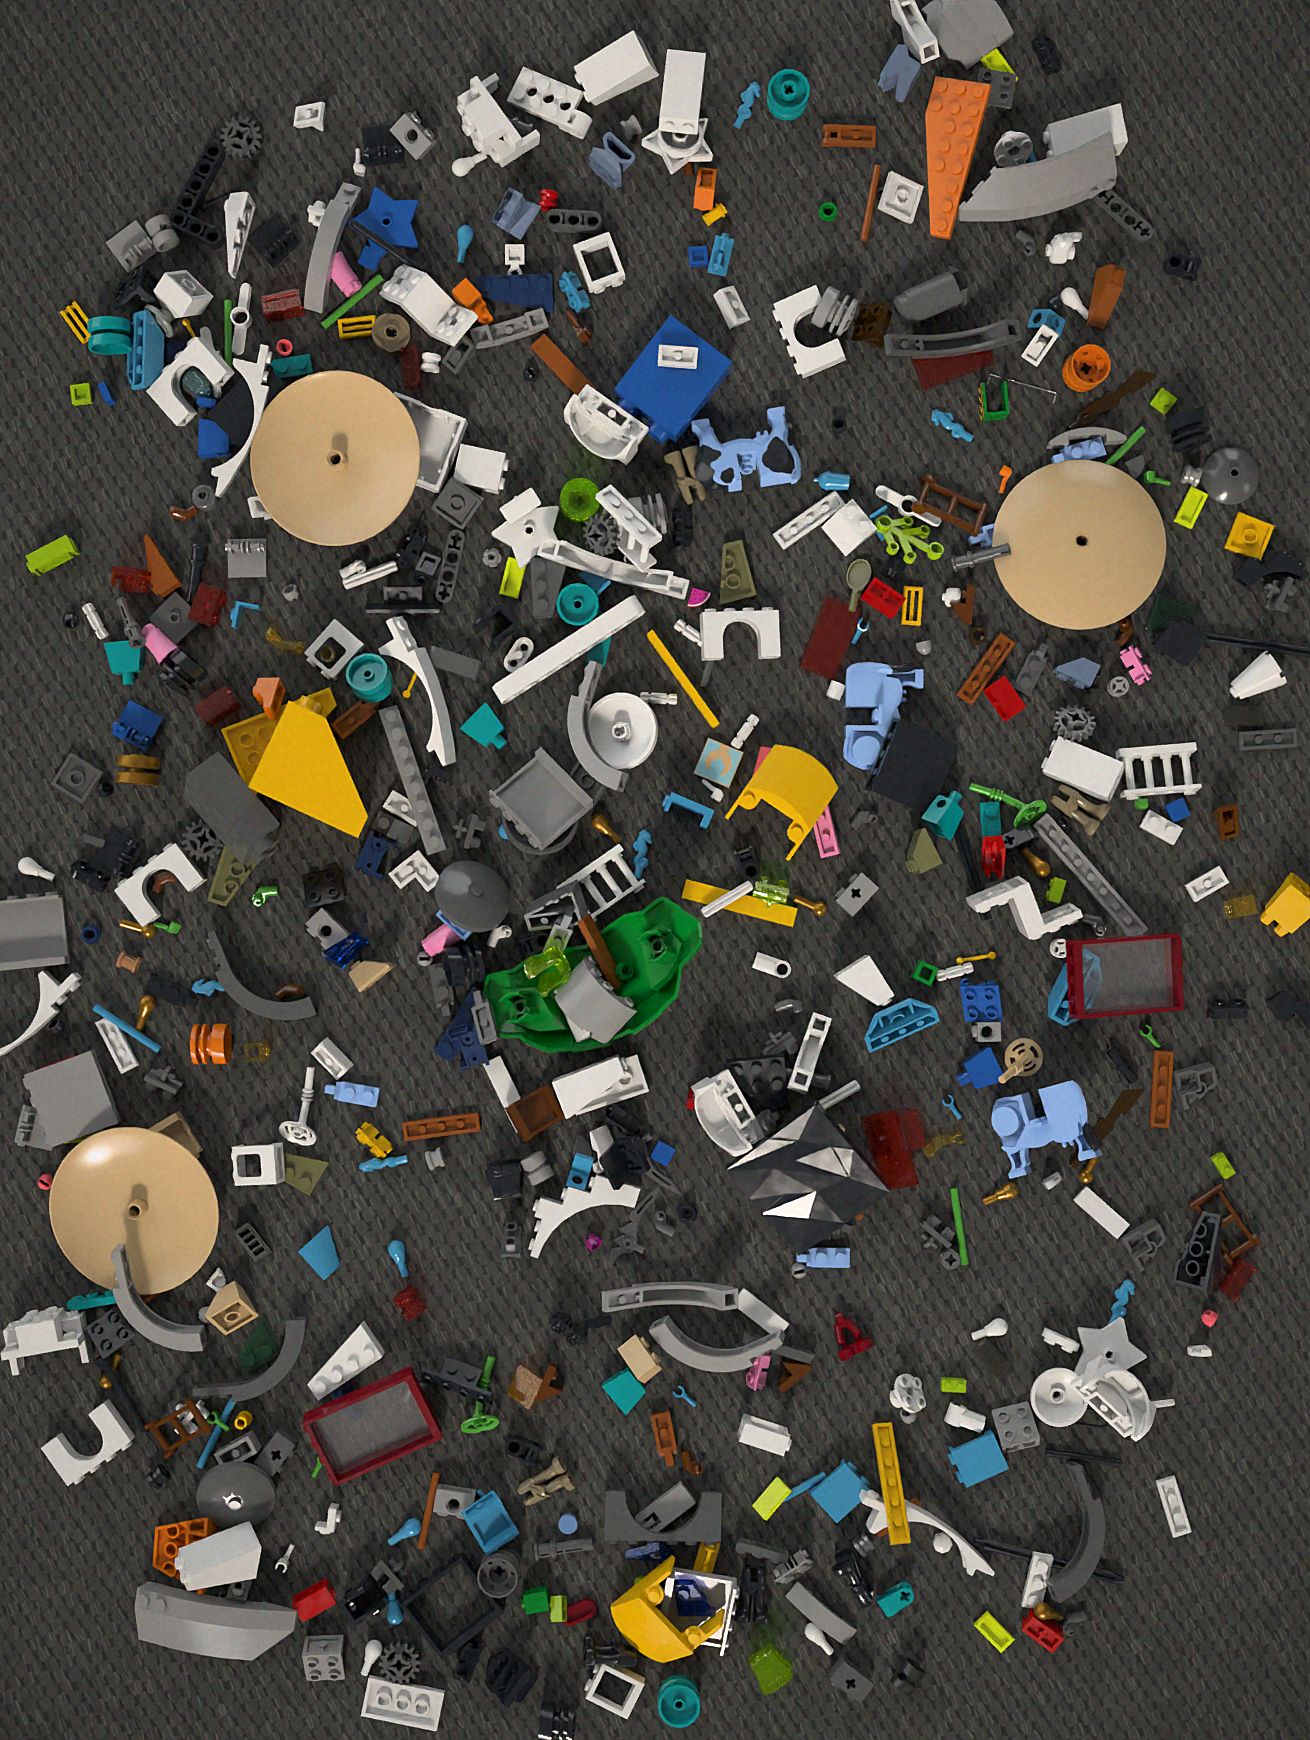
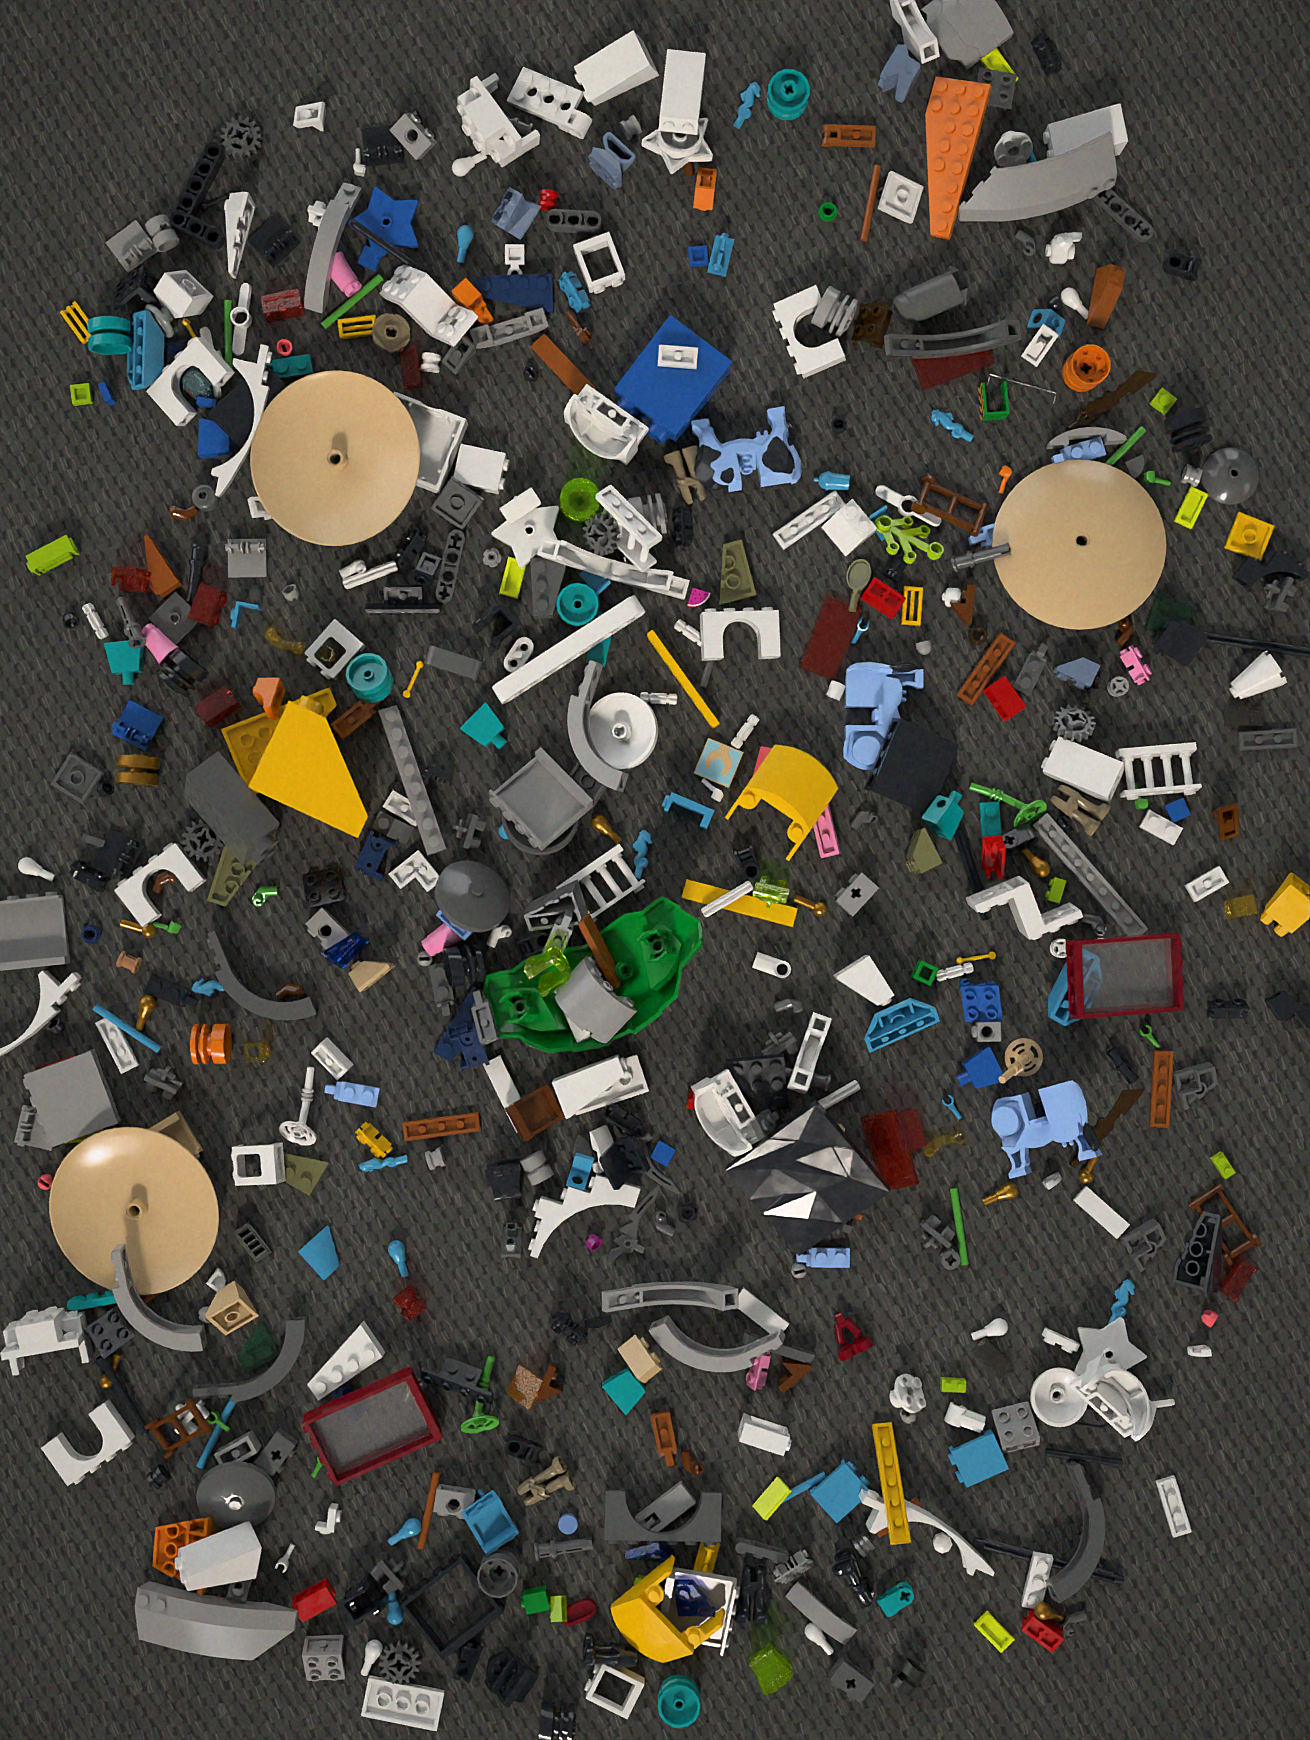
(243, 1419): yellow pin -> none
(405, 649): white slope -> none
(684, 1395): dark azure hand -> none
(714, 214): yellow pin -> none
(731, 306): white slope -> none

